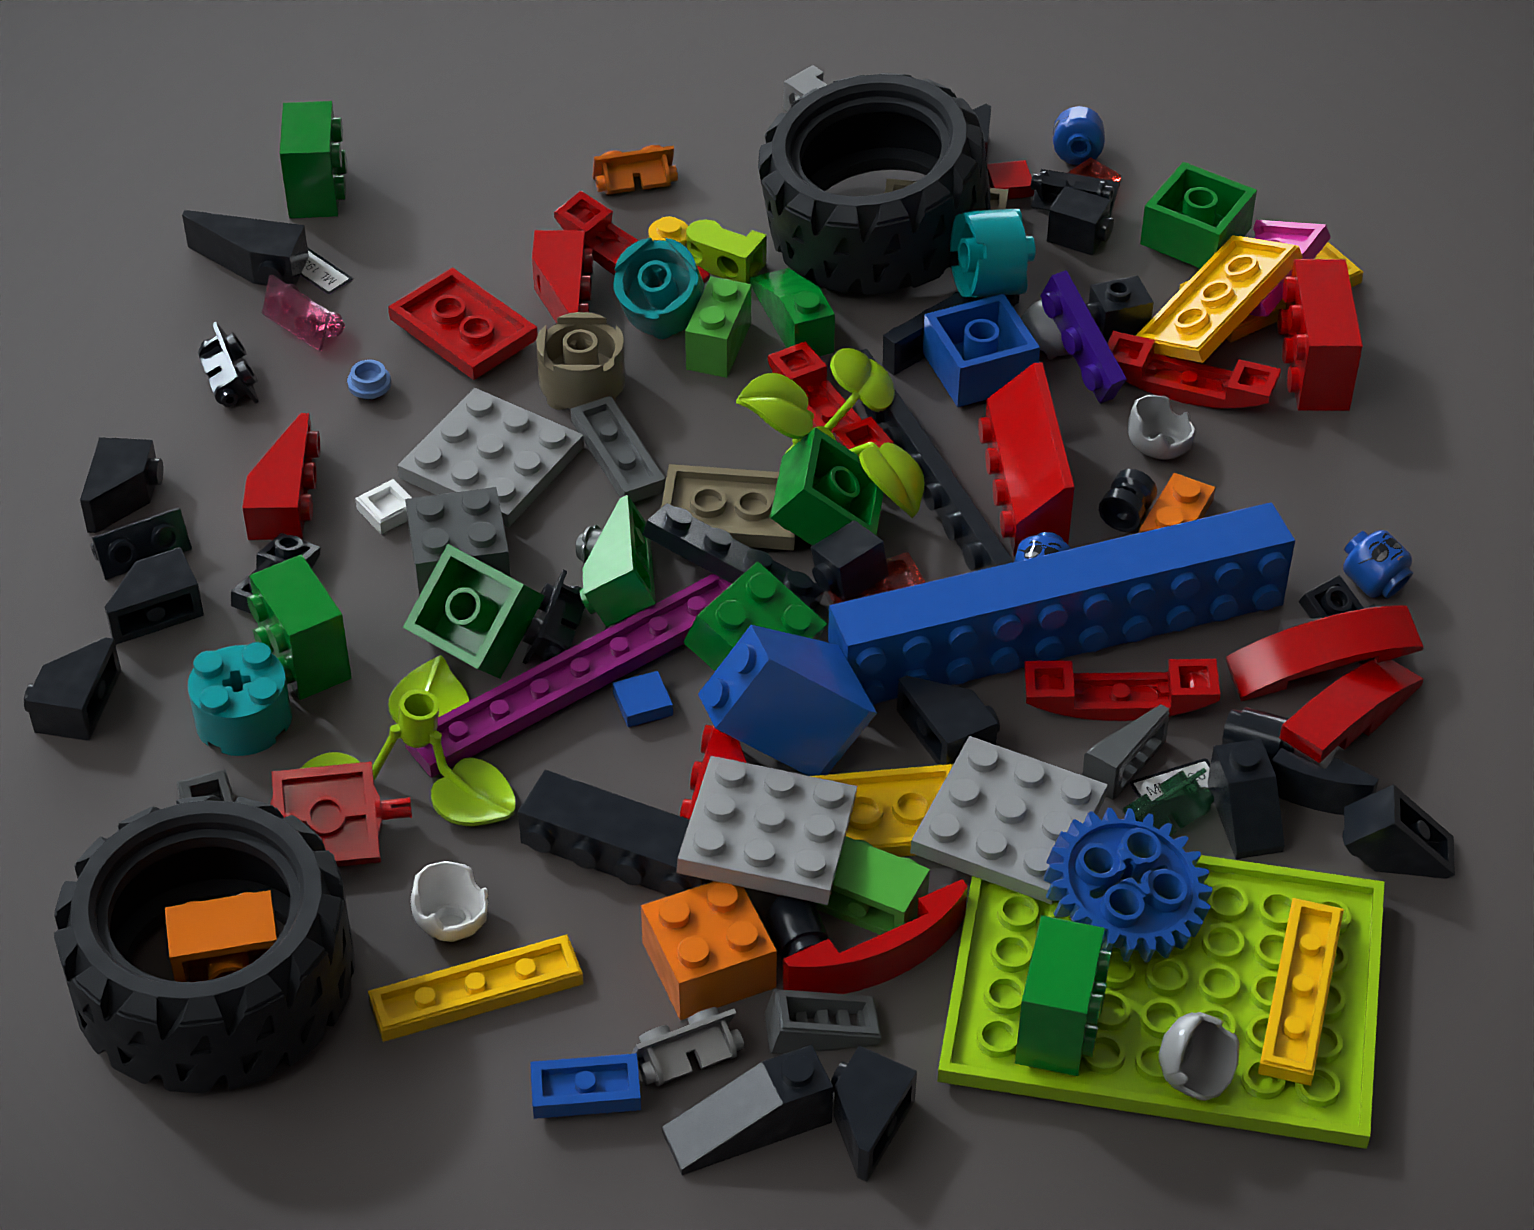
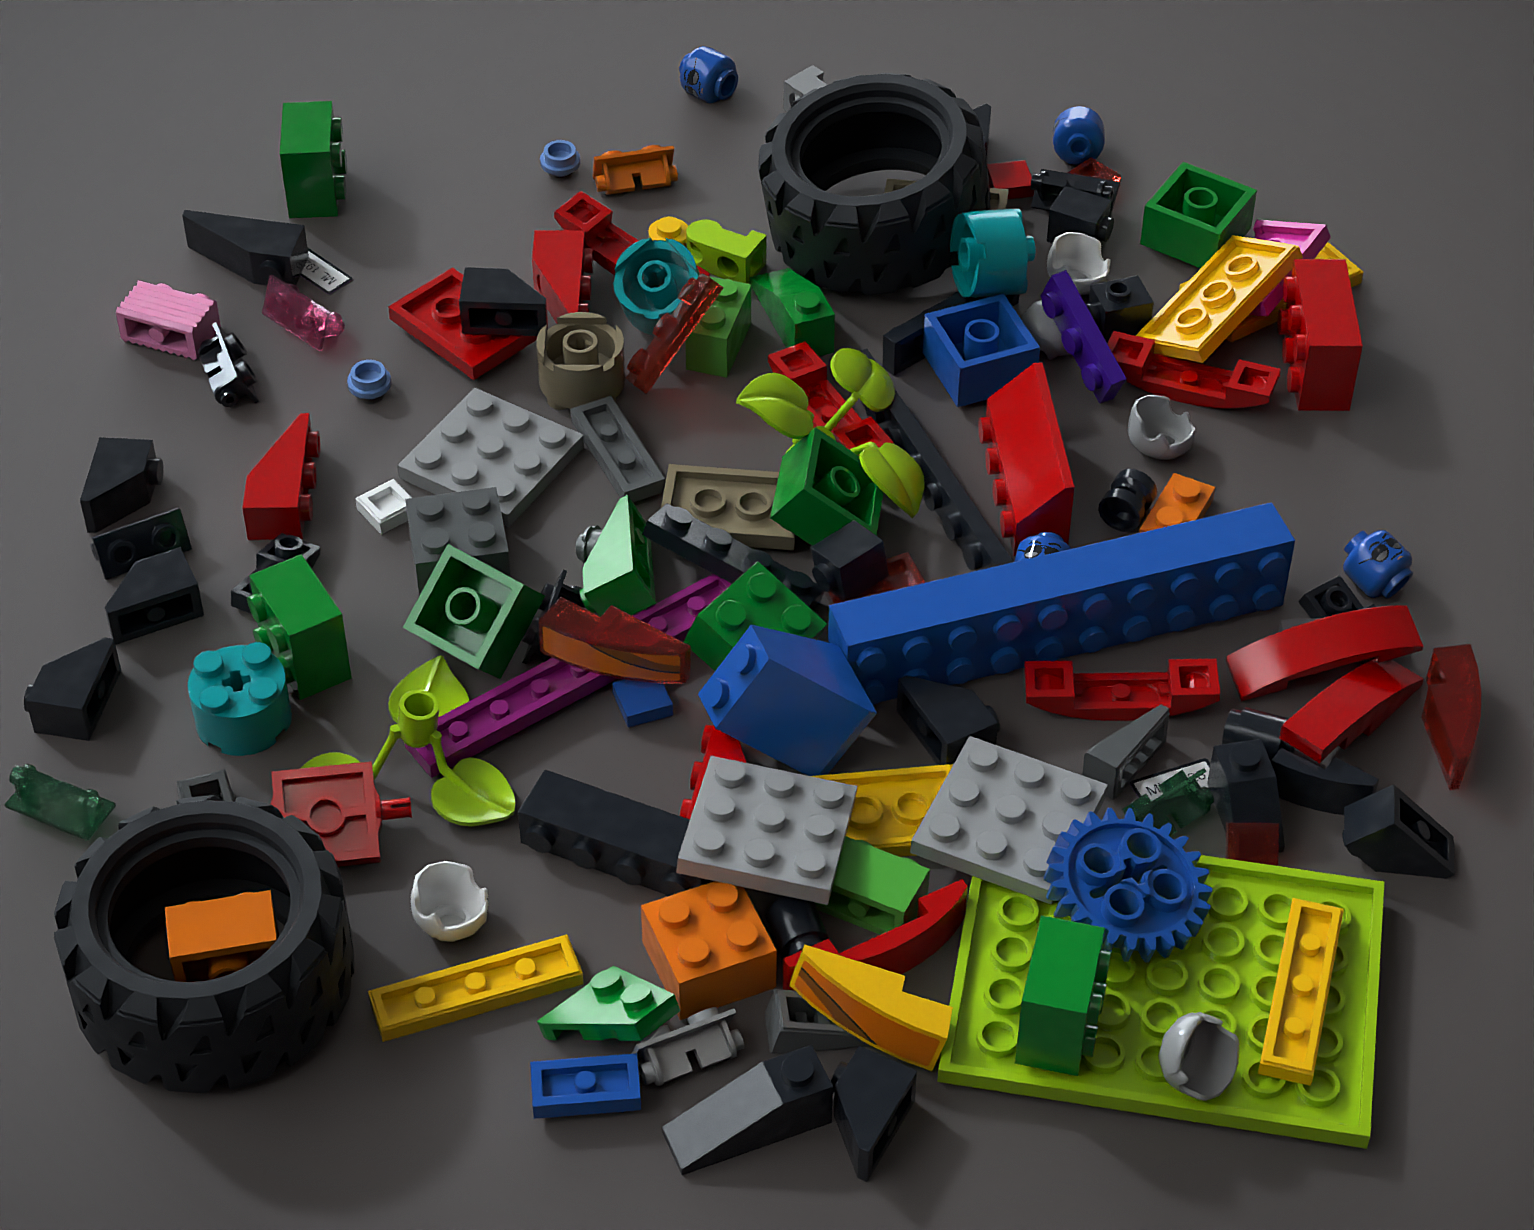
(57, 802): none -> clear green hinge
(167, 319): none -> bright pink brick
(500, 304): none -> black slope
(560, 158): none -> medium blue plate
(612, 1007): none -> wing
(613, 644): none -> clear red slope
(672, 332): none -> clear red plate
(708, 74): none -> blue head
(873, 1006): none -> slope
(1081, 259): none -> white hair
(1252, 842): none -> clear red tile
(1453, 709): none -> clear red slope

